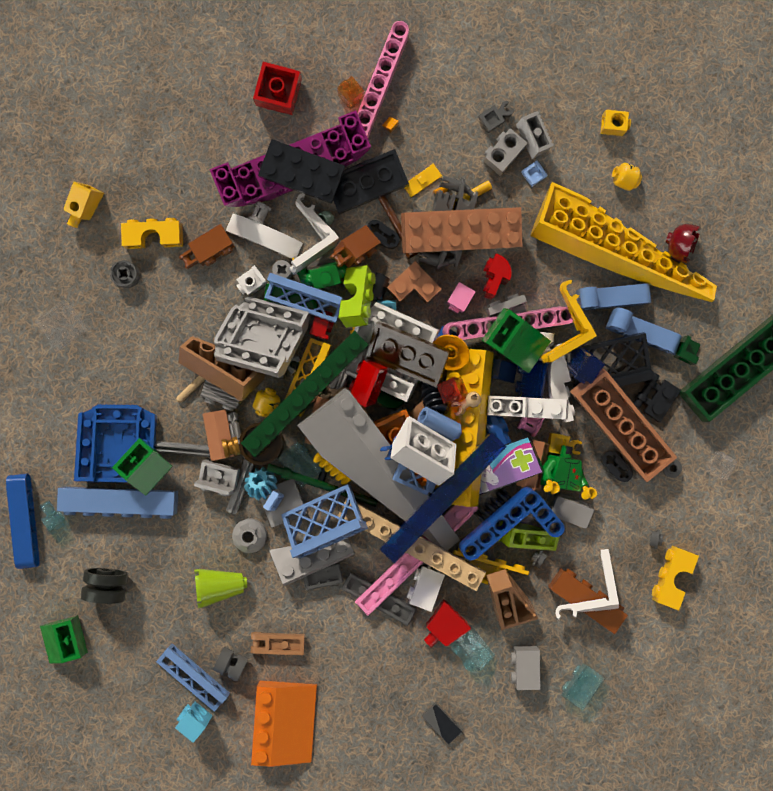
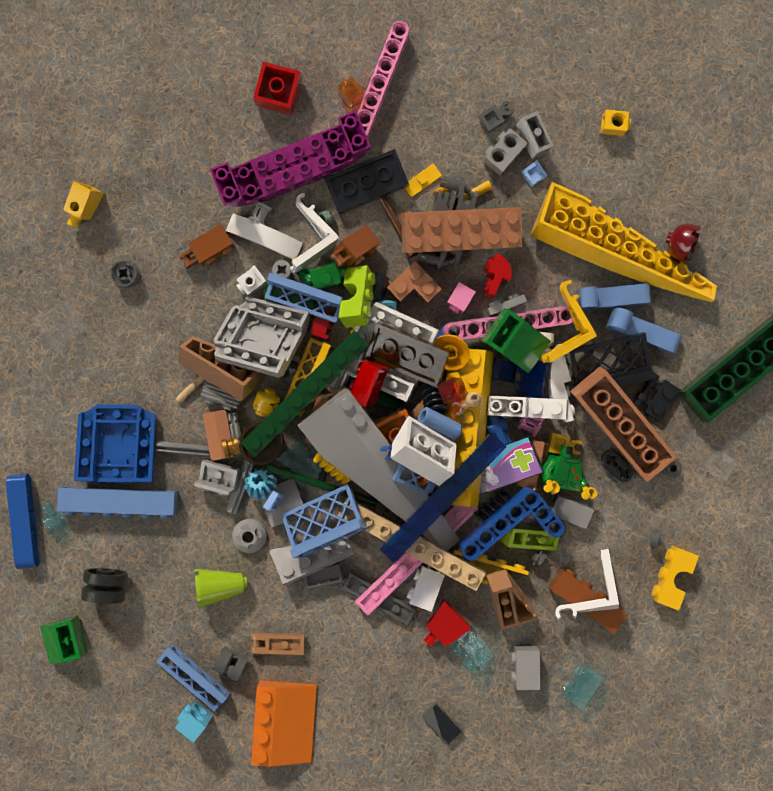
(135, 232): yellow arch -> none
(142, 466): green slope -> none
(301, 171): black plate -> none
(385, 231): black beam -> none
(390, 124): light orange piece -> none
(585, 366): clear blue brick -> none
(626, 176): yellow head -> none
(687, 351): dark green panel -> none

